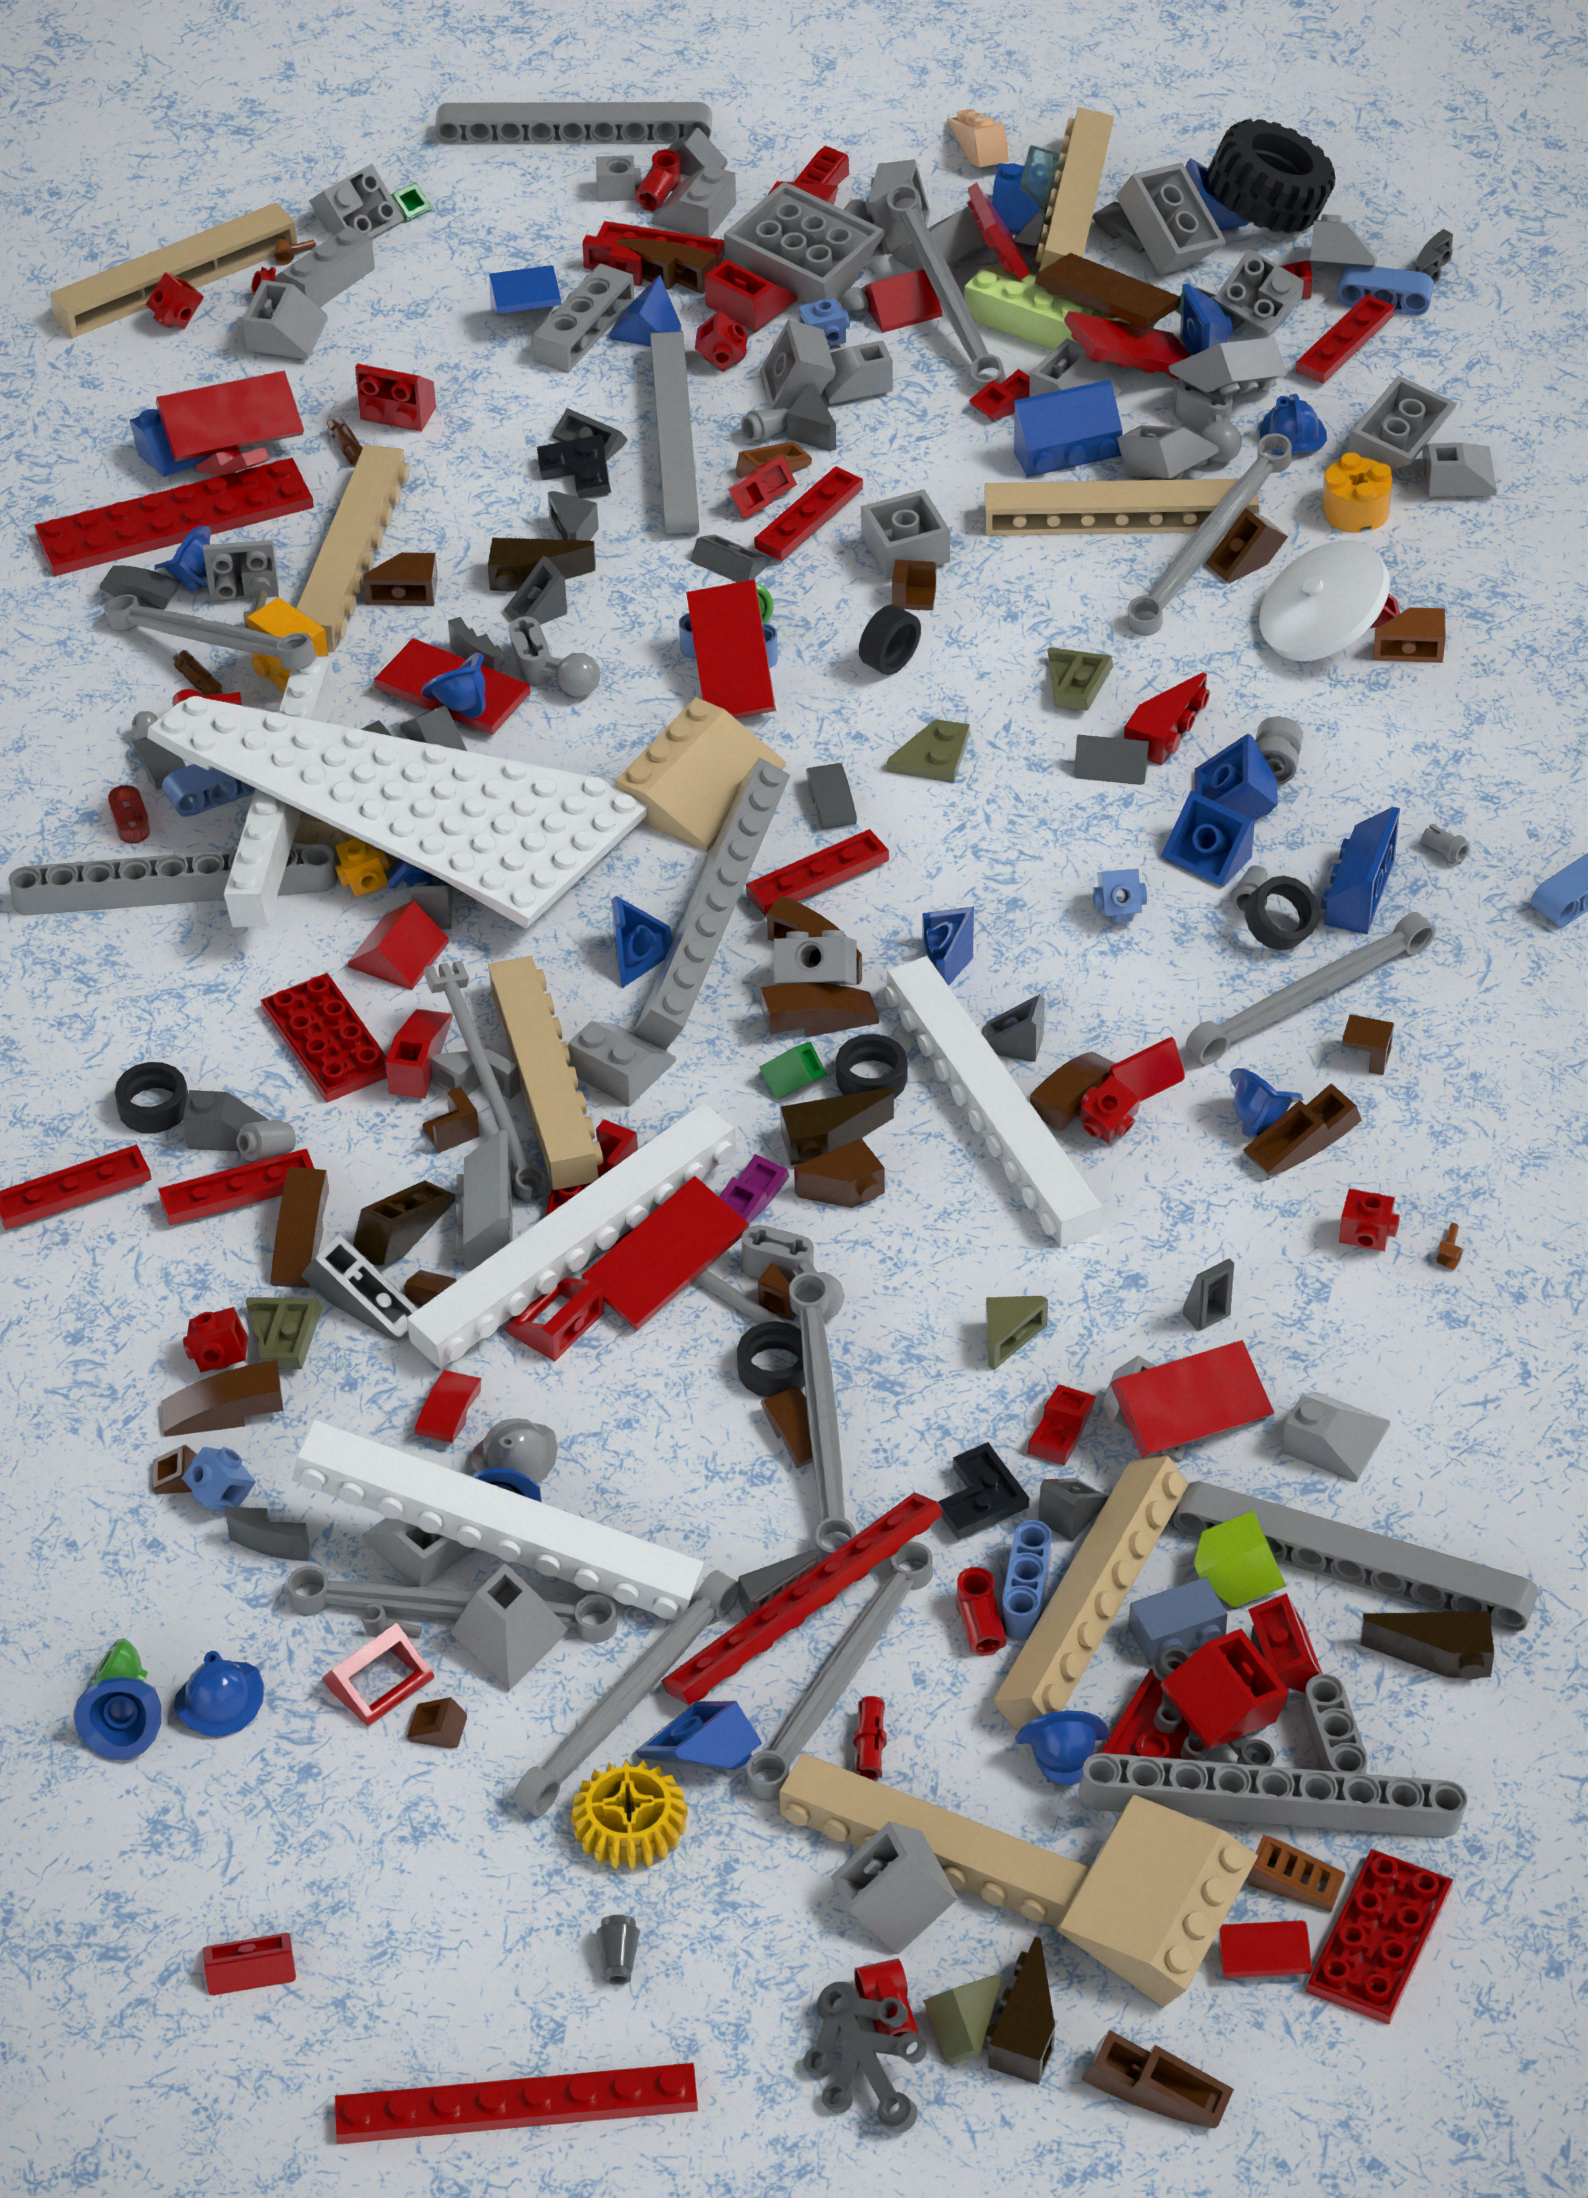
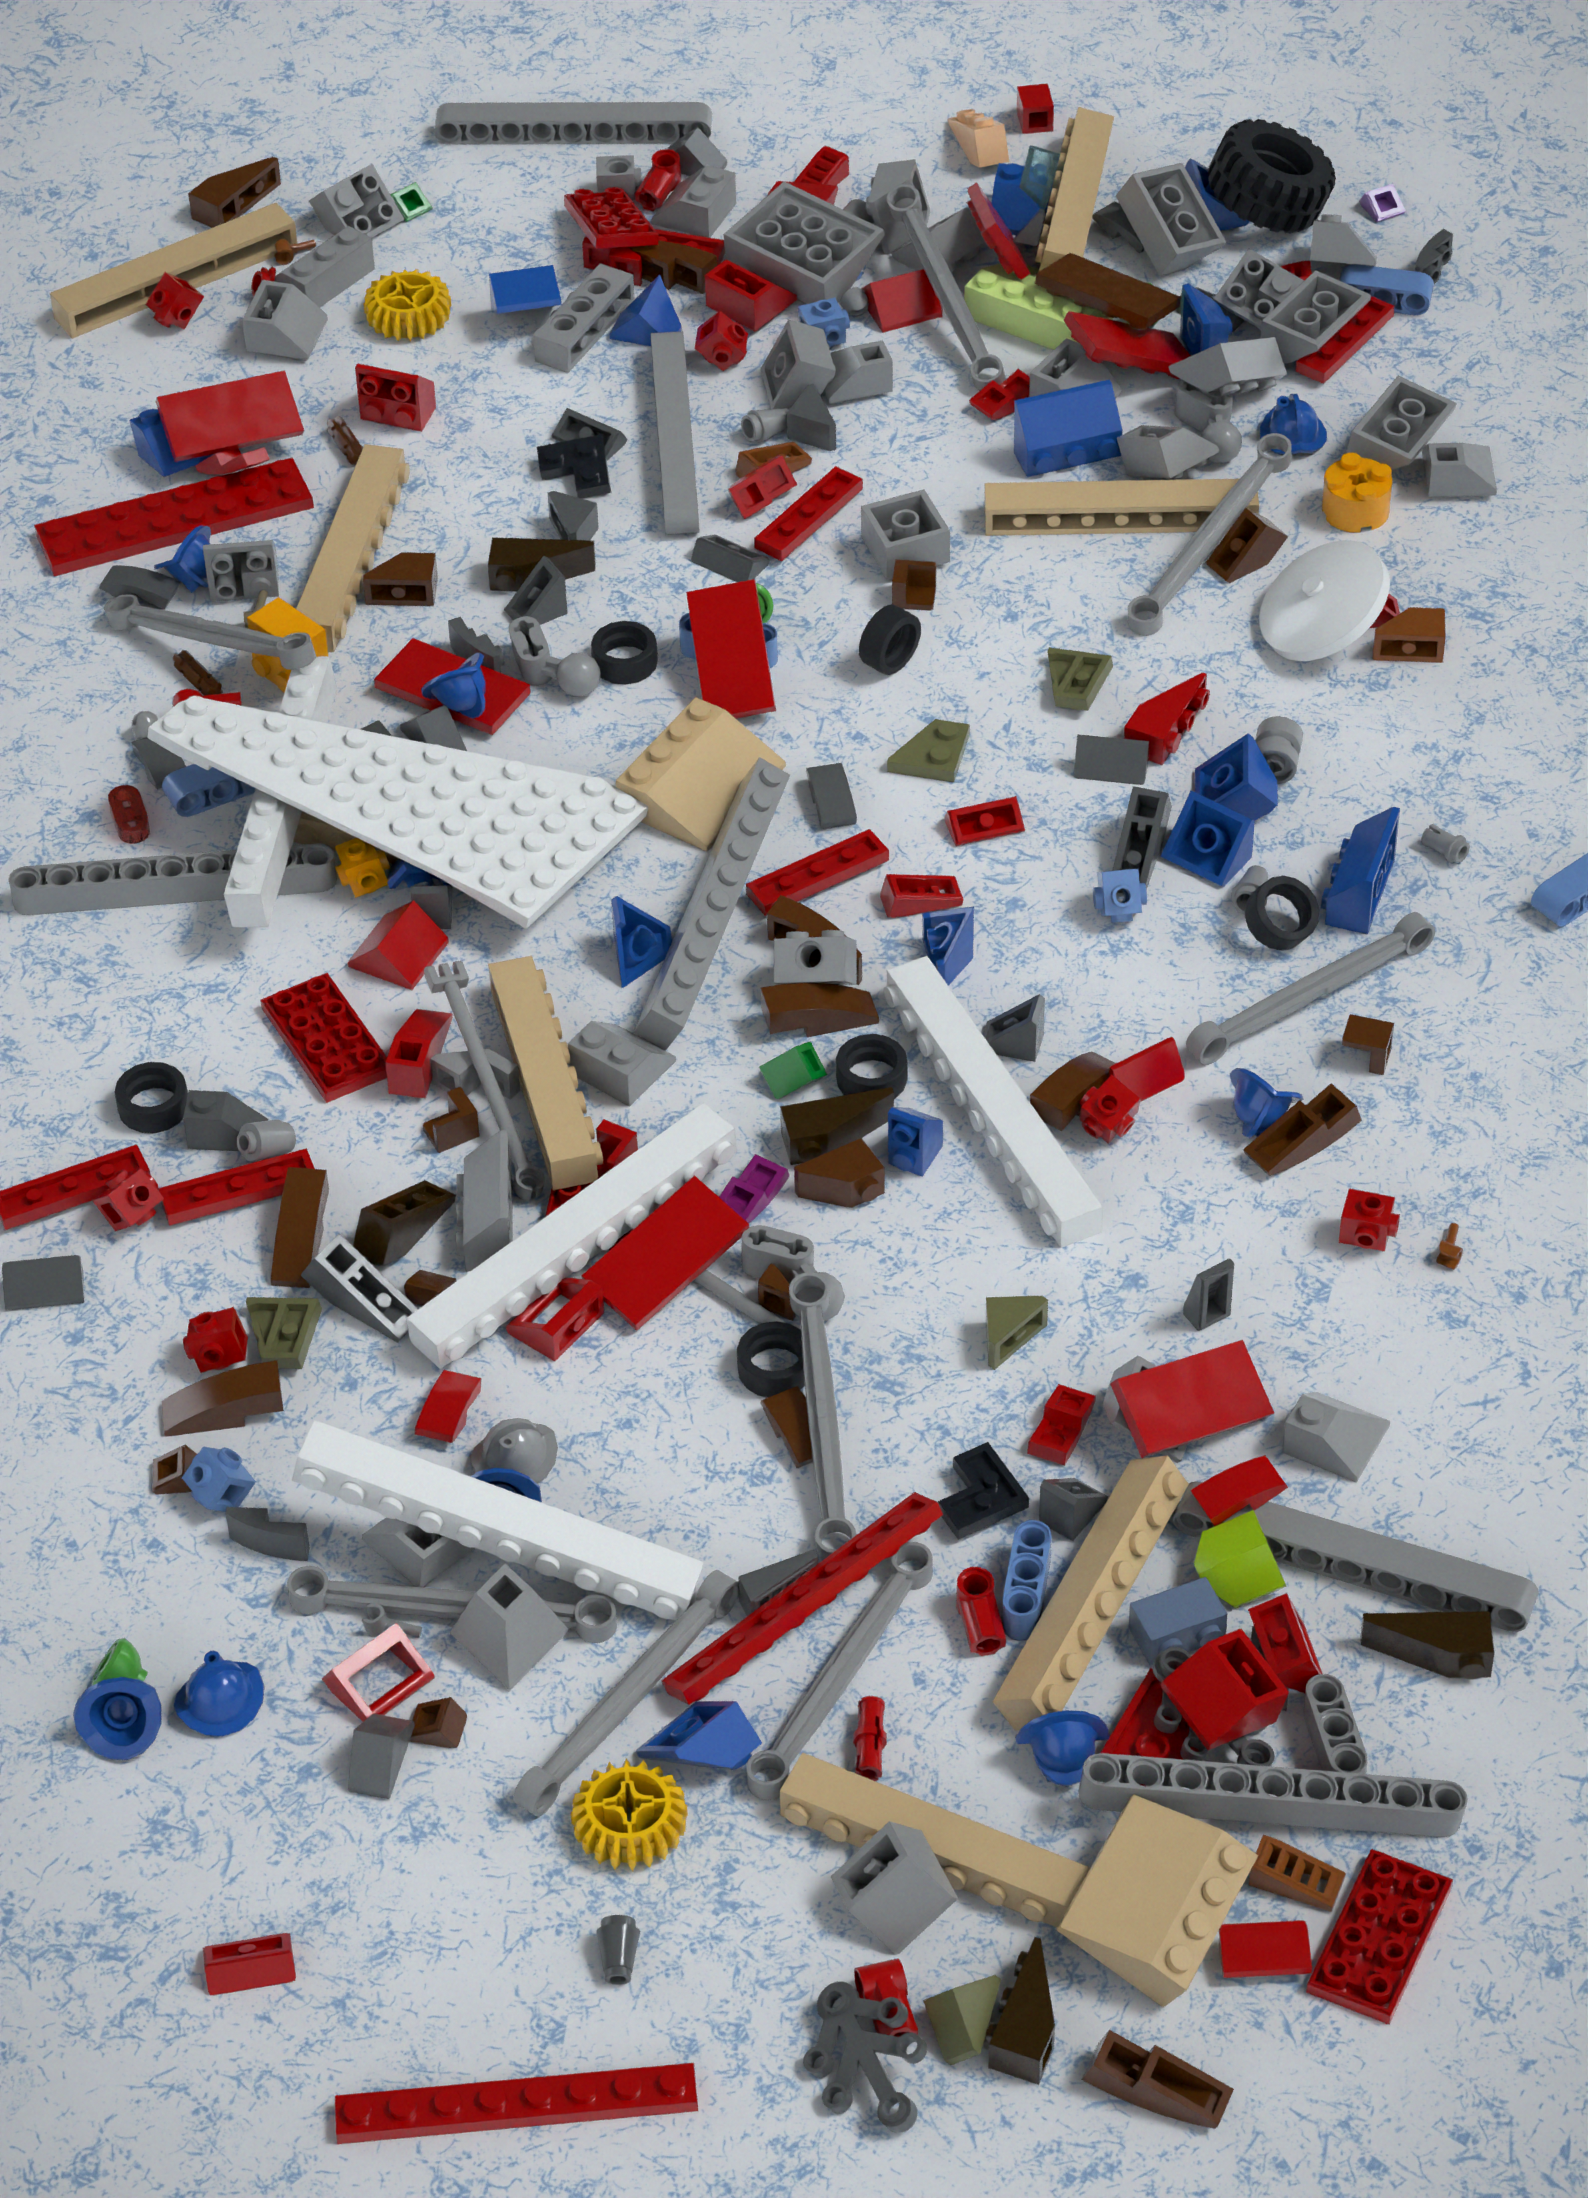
(43, 1282): none -> dark grey slope
(129, 1199): none -> red brick
(233, 192): none -> reddish brown slope
(378, 1754): none -> dark grey slope
(407, 304): none -> yellow gear
(610, 218): none -> red tile
(629, 635): none -> black tyre
(908, 894): none -> red slope
(913, 1139): none -> blue slope
(984, 821): none -> red slope
(1035, 108): none -> red brick
(1143, 832): none -> dark grey slope
(1236, 1487): none -> red slope
(1312, 315): none -> light grey slope
(1382, 203): none -> medium lavender slope

